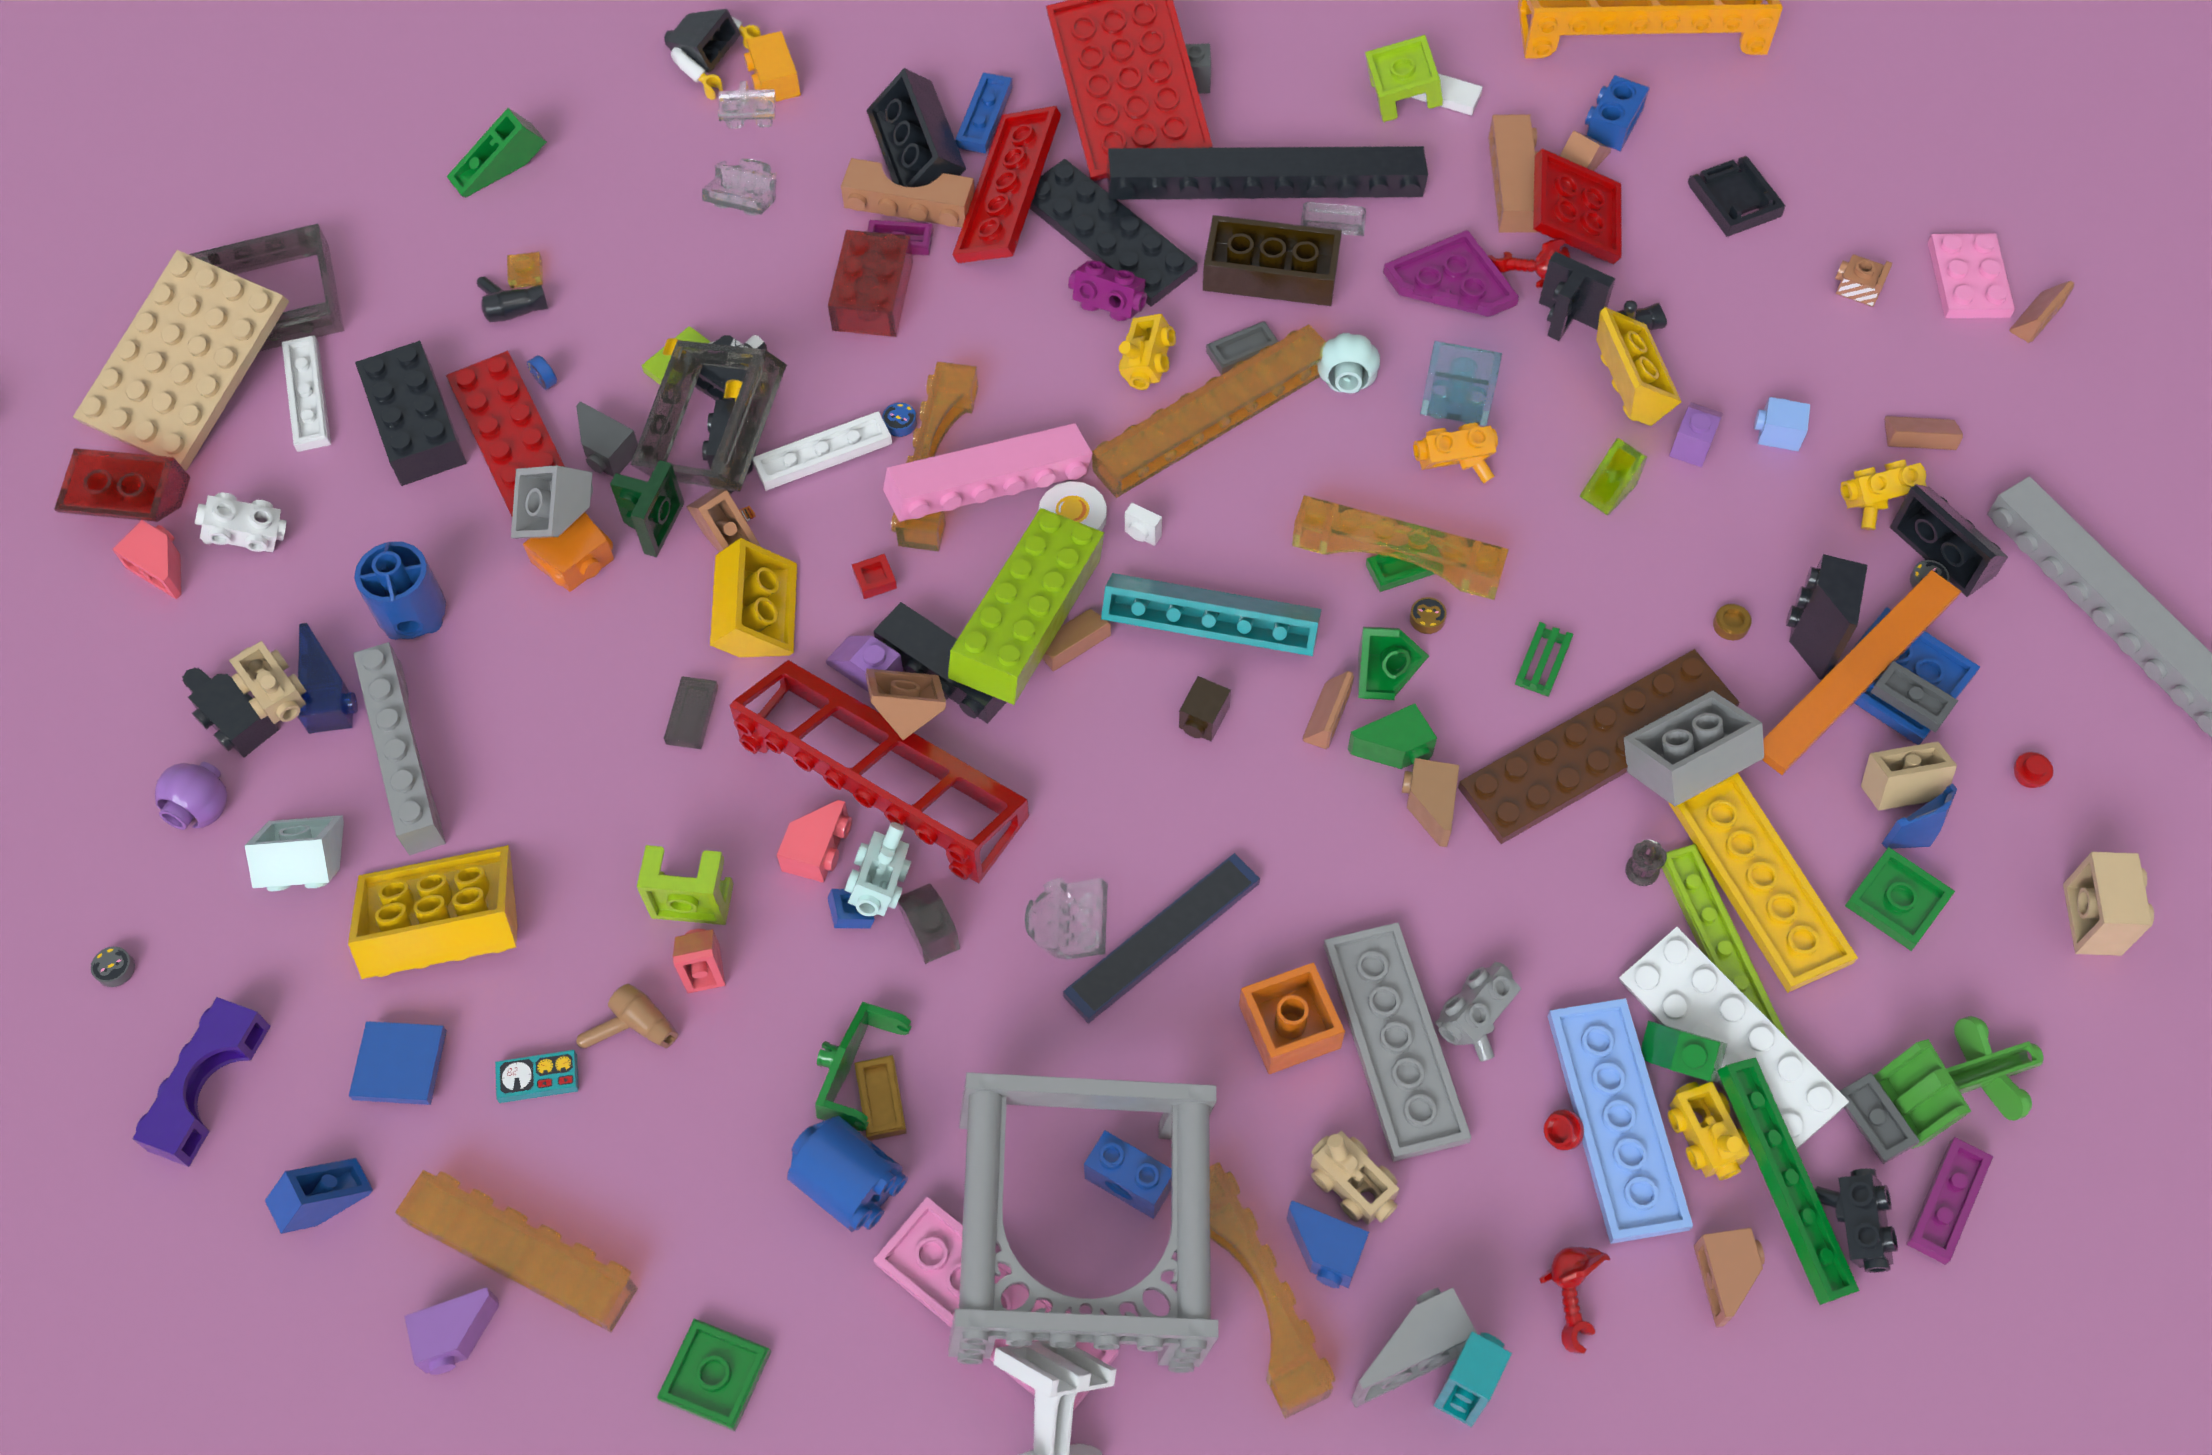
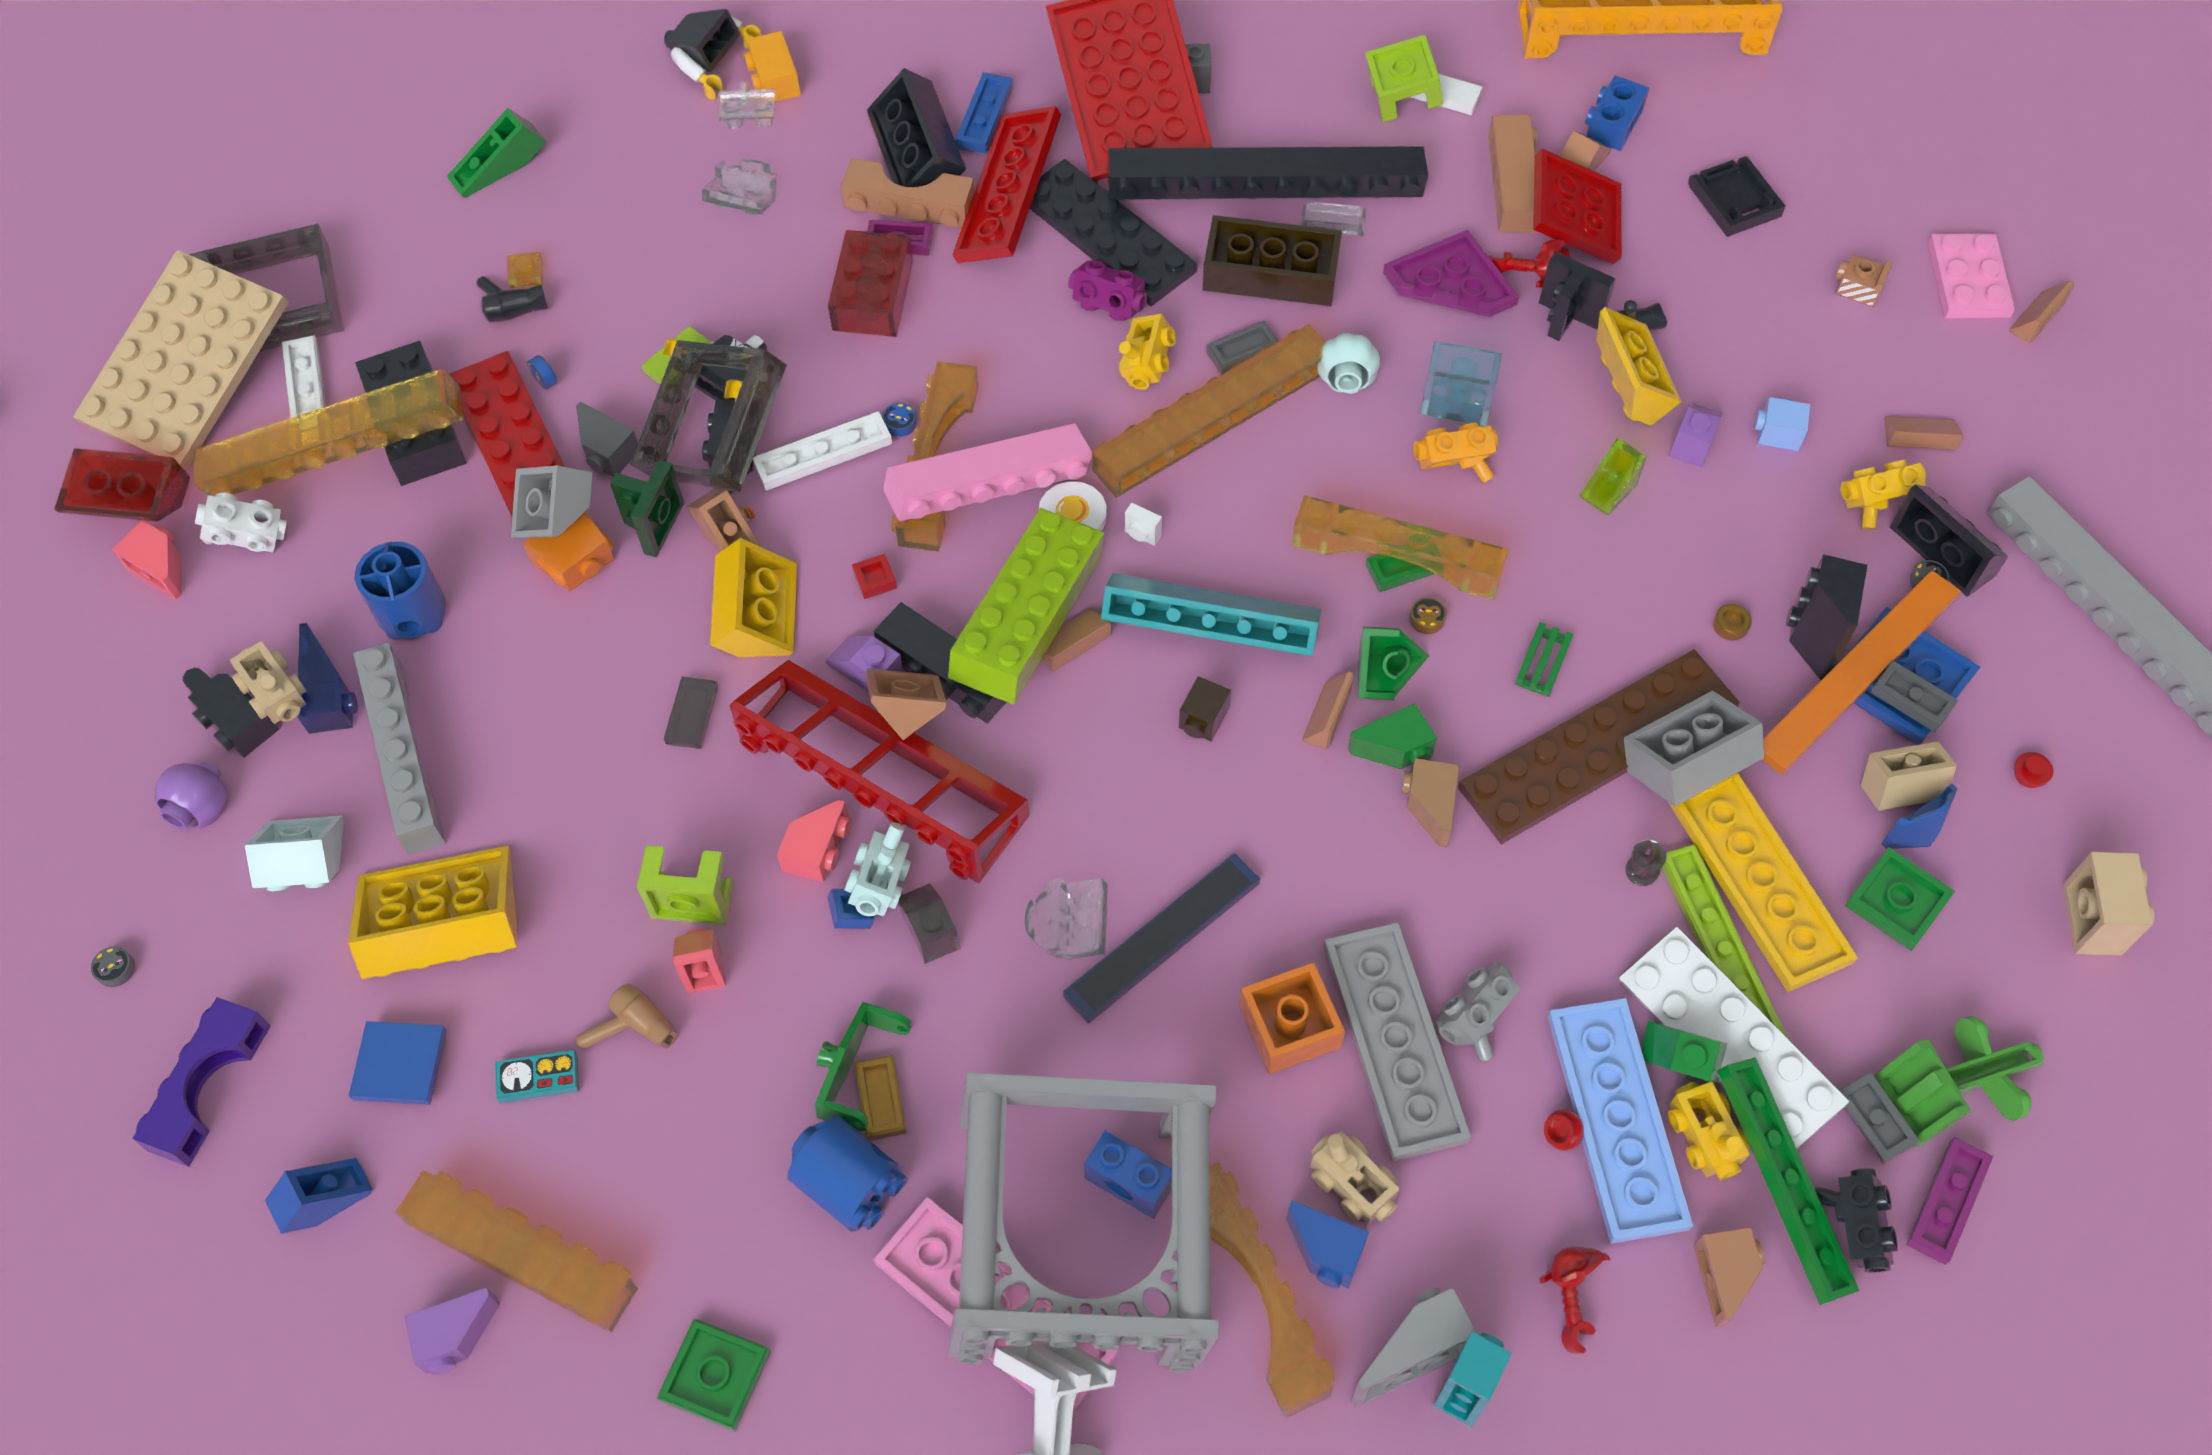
(328, 434): none -> clear yellow brick

